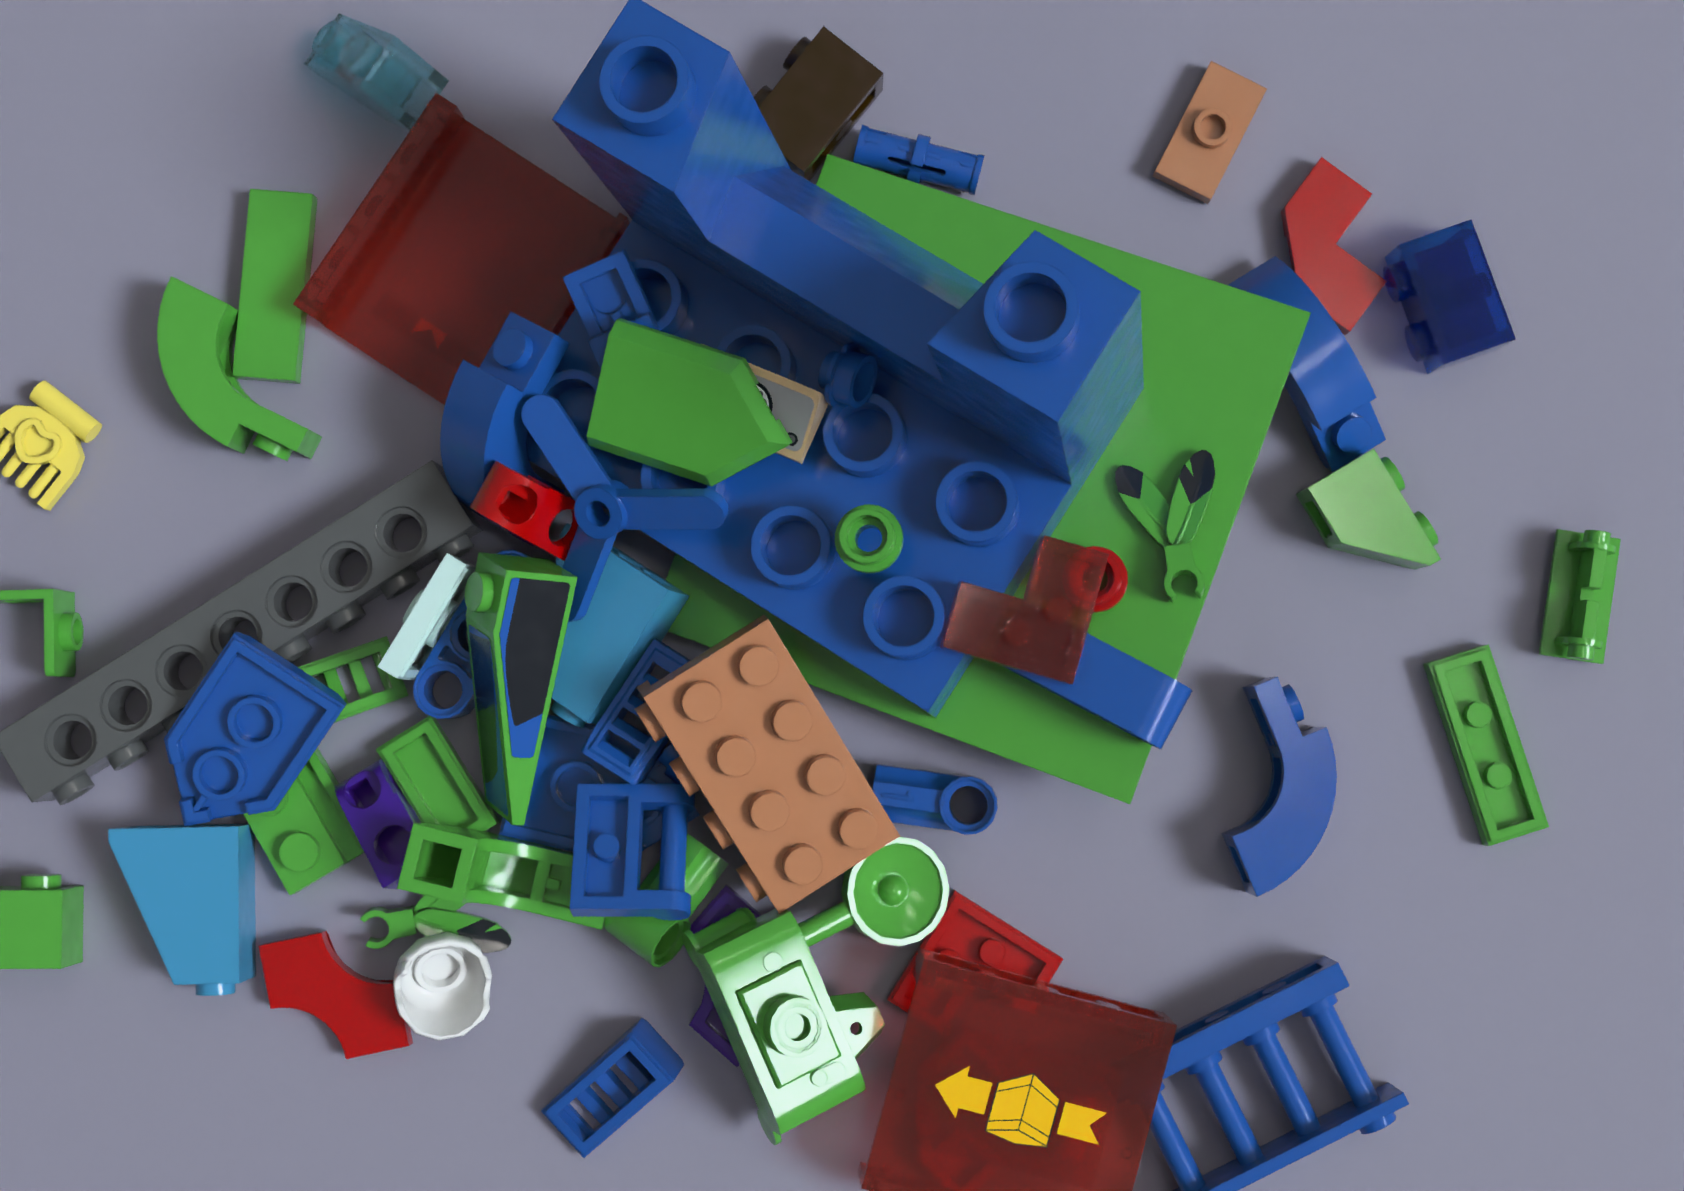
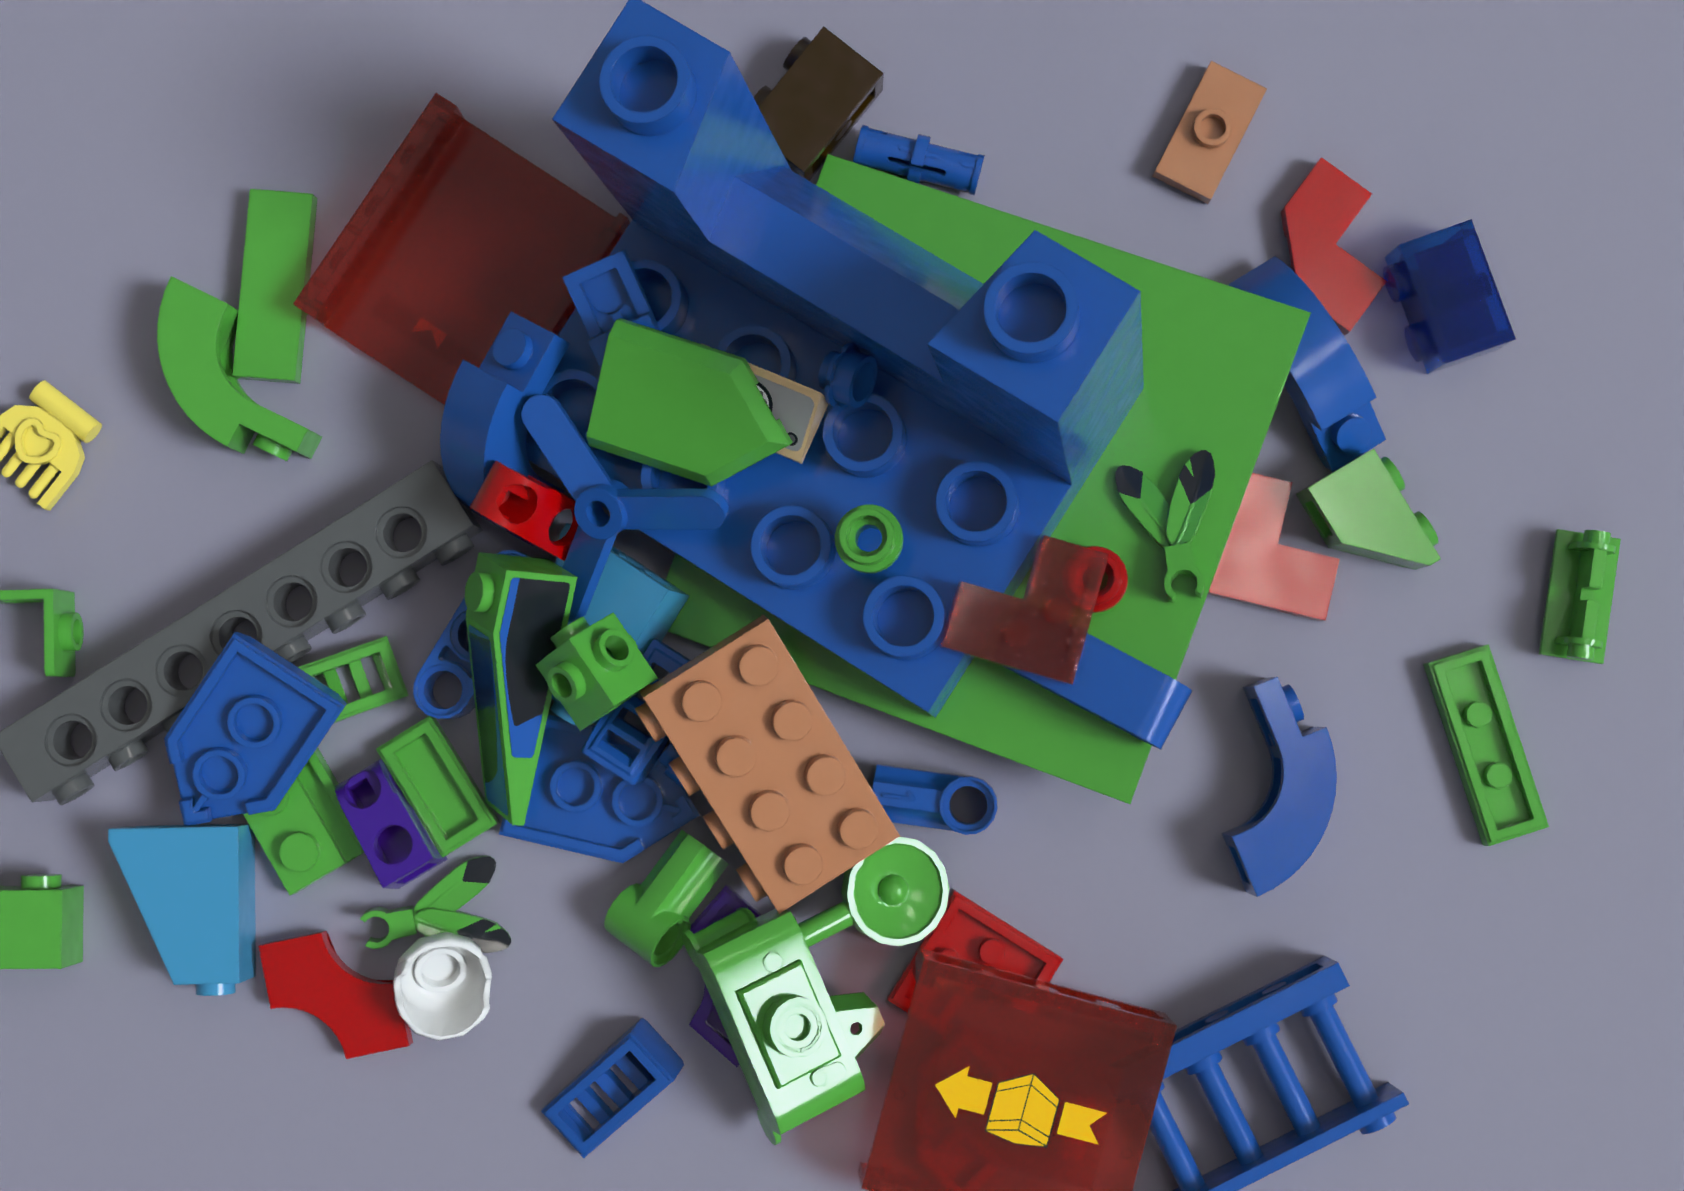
(375, 70): clear light blue slope -> none
(427, 618): light aqua plate -> none
(490, 870): bright green arch -> none
(594, 668): none -> bright green brick
(610, 851): blue plate -> none
(1267, 573): none -> tile

